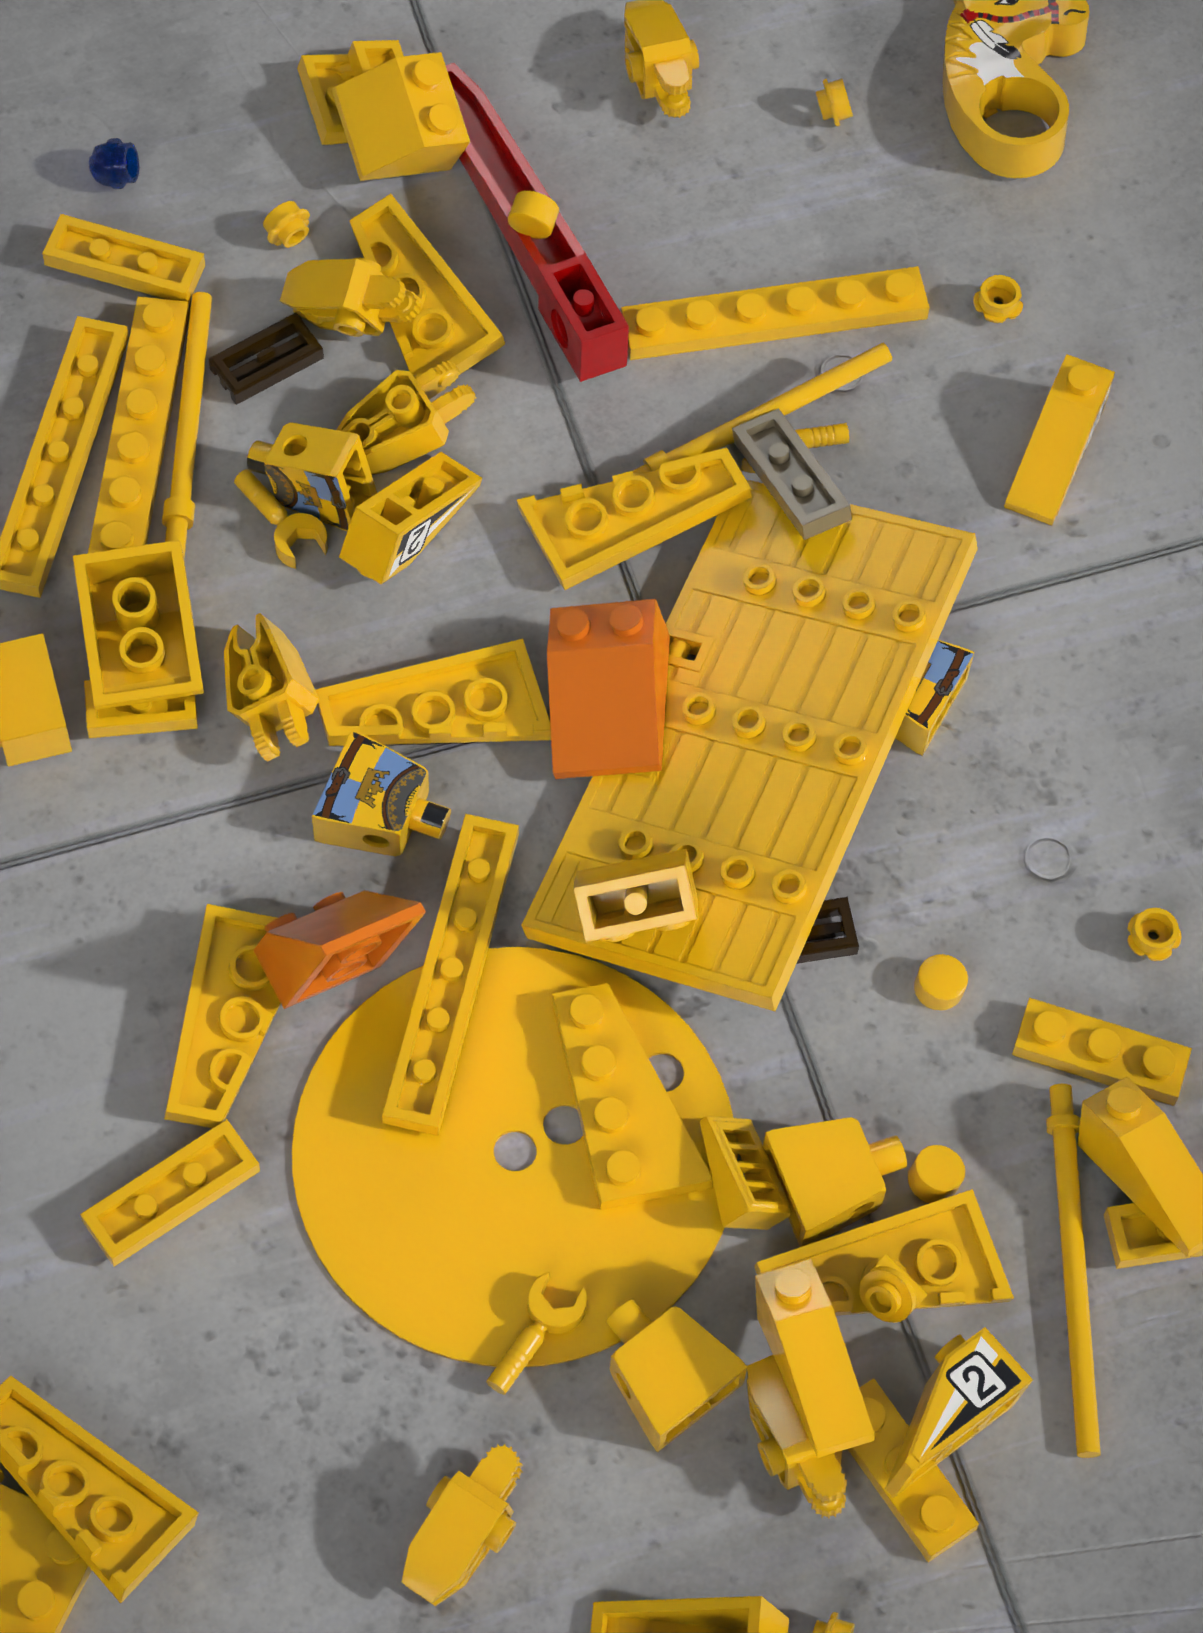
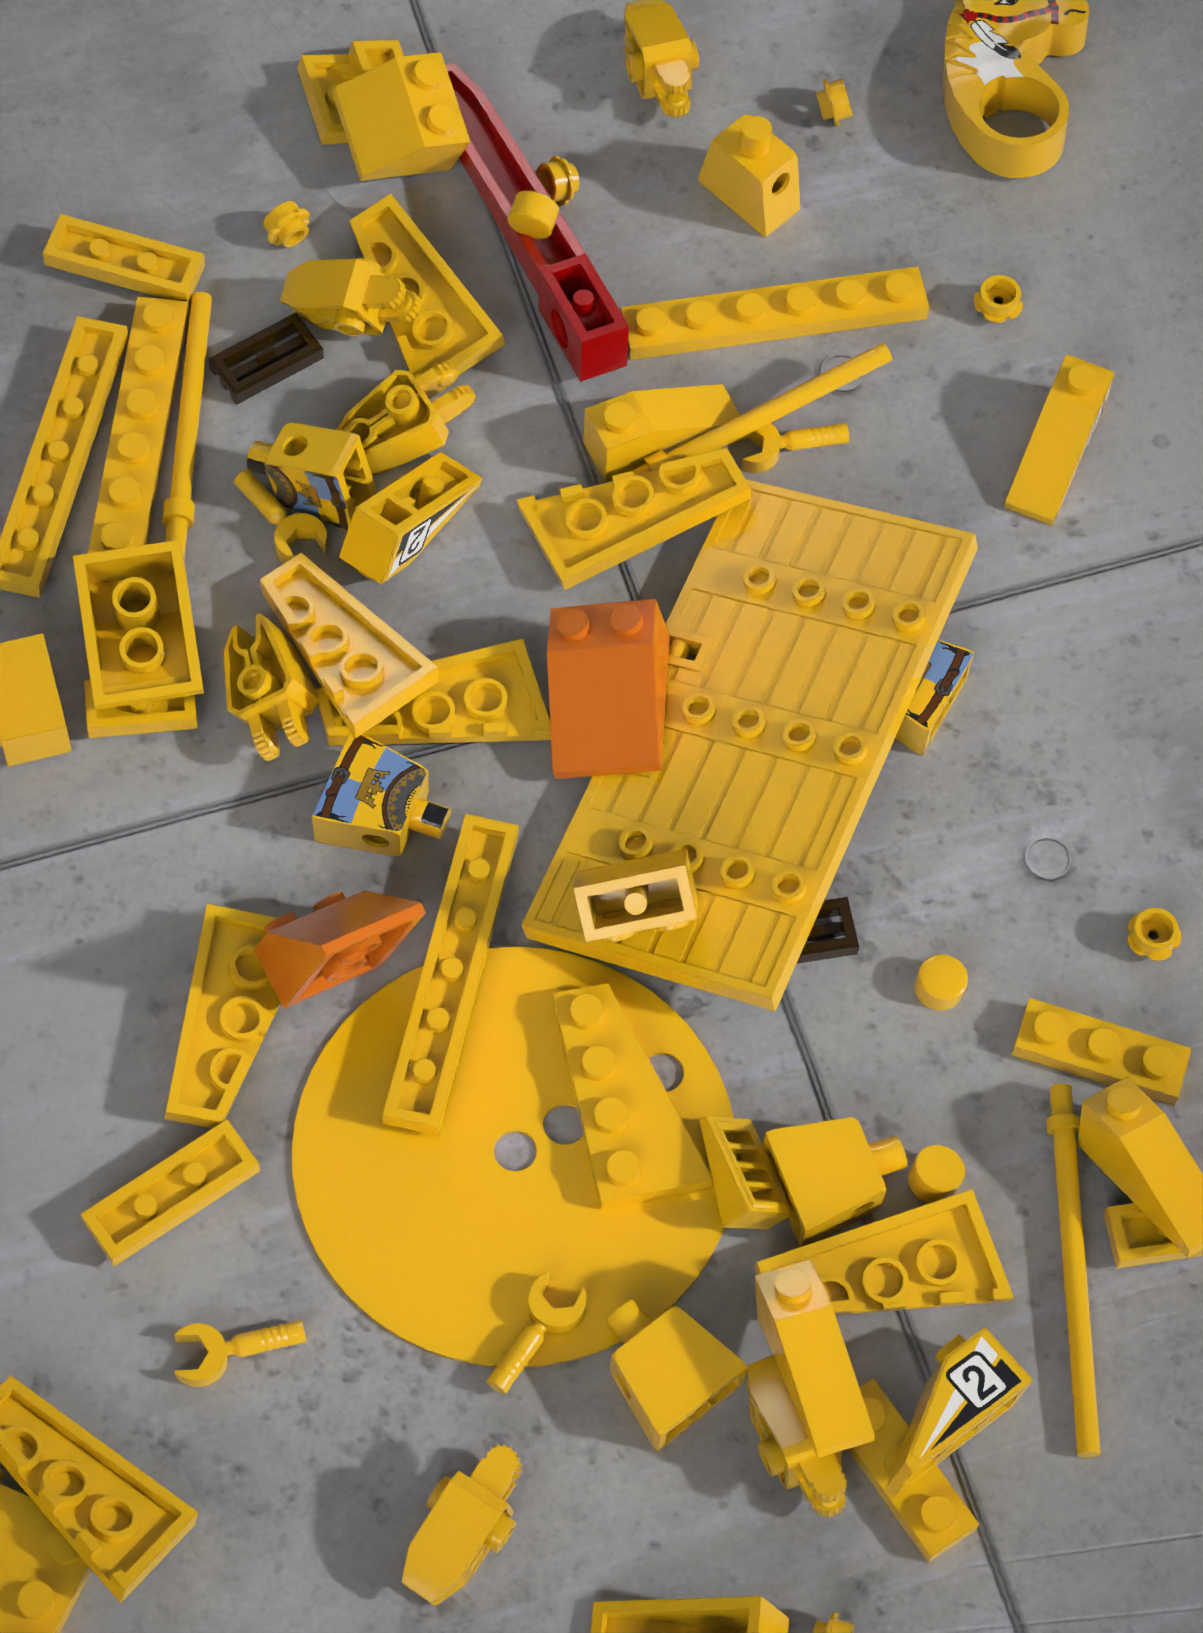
(115, 163): clear blue plate -> none
(240, 1345): none -> yellow piece
(348, 648): none -> yellow wing
(559, 179): none -> yellow plate
(652, 420): none -> yellow slope
(753, 173): none -> yellow torso
(791, 474): dark tan plate -> none
(890, 1291): yellow plate -> none

